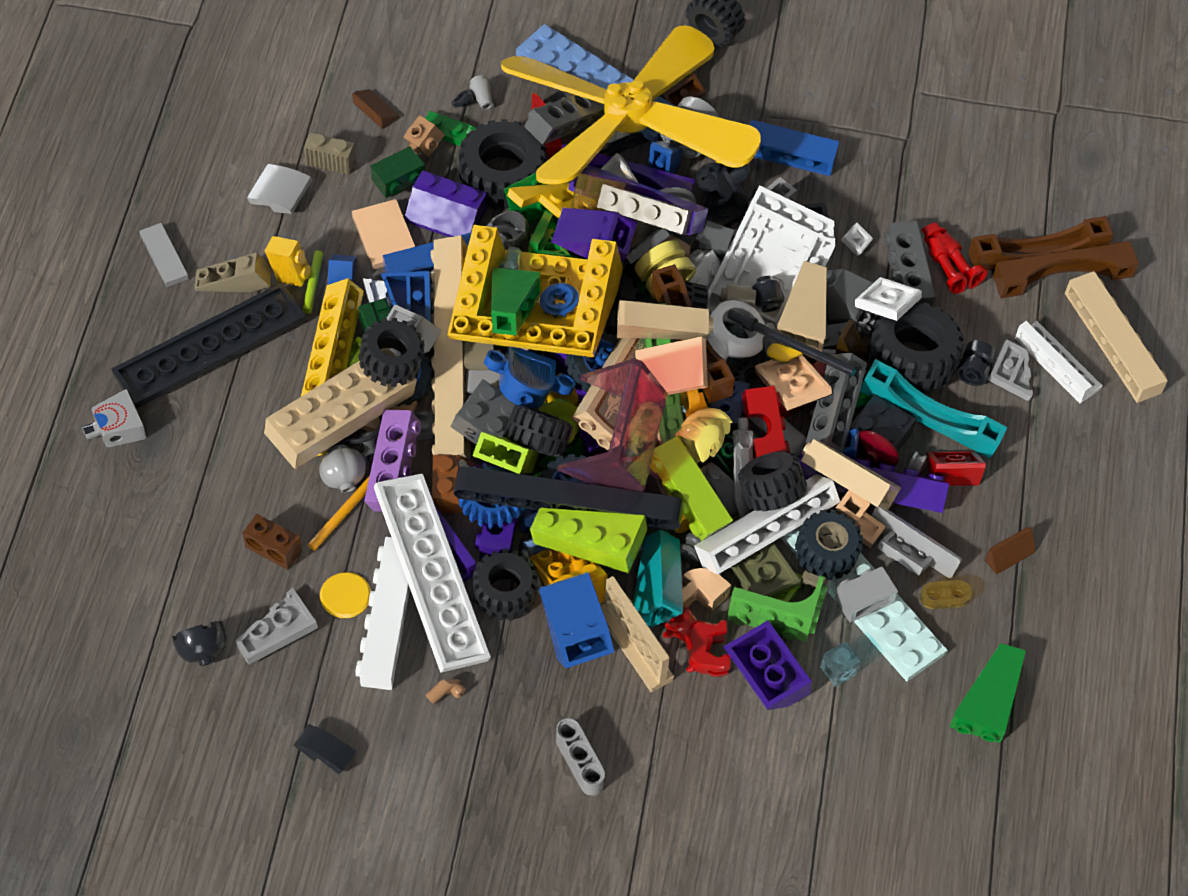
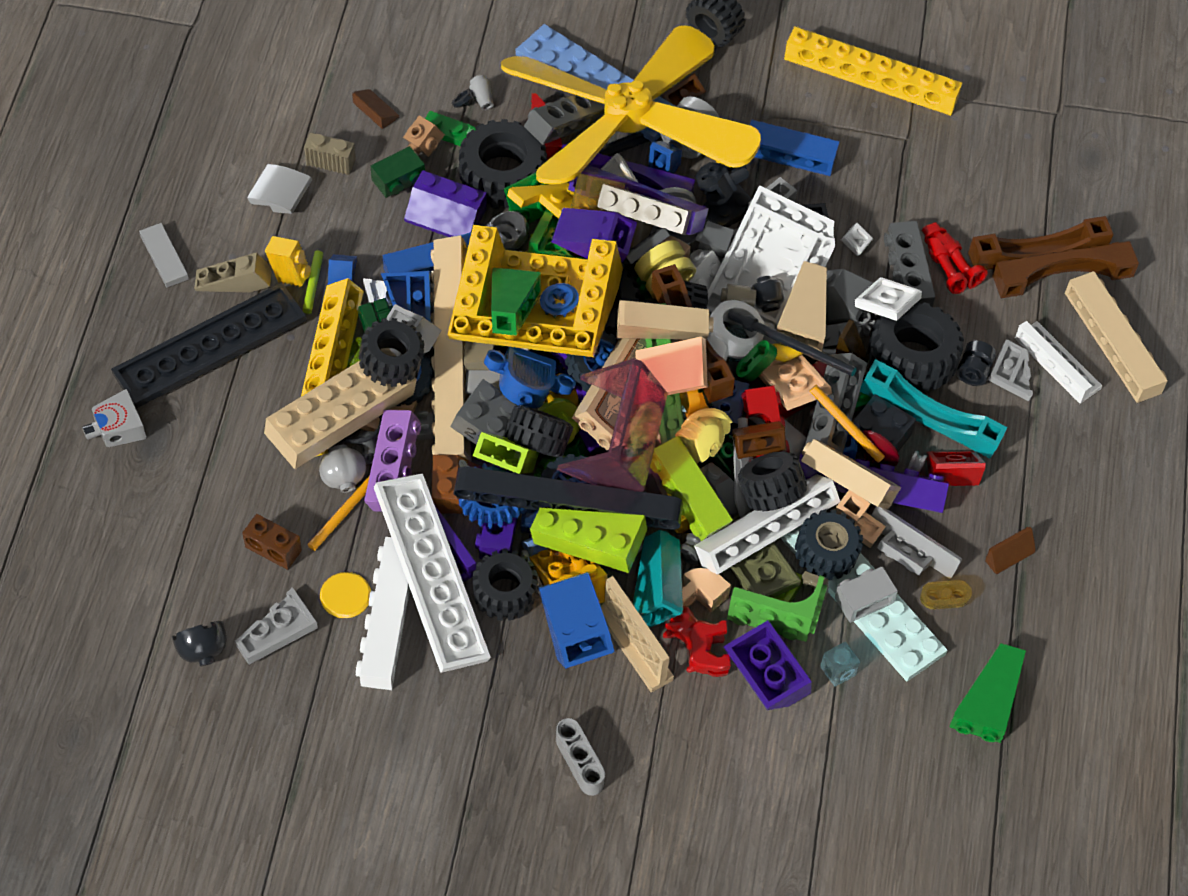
(324, 746): black slope -> none
(382, 230): light nougat tile -> none
(446, 686): medium nougat arm -> none
(512, 259): clear light blue cone -> none
(756, 361): none -> green beam
(759, 439): none -> reddish brown slope
(855, 432): none -> light orange bar
(872, 70): none -> yellow brick

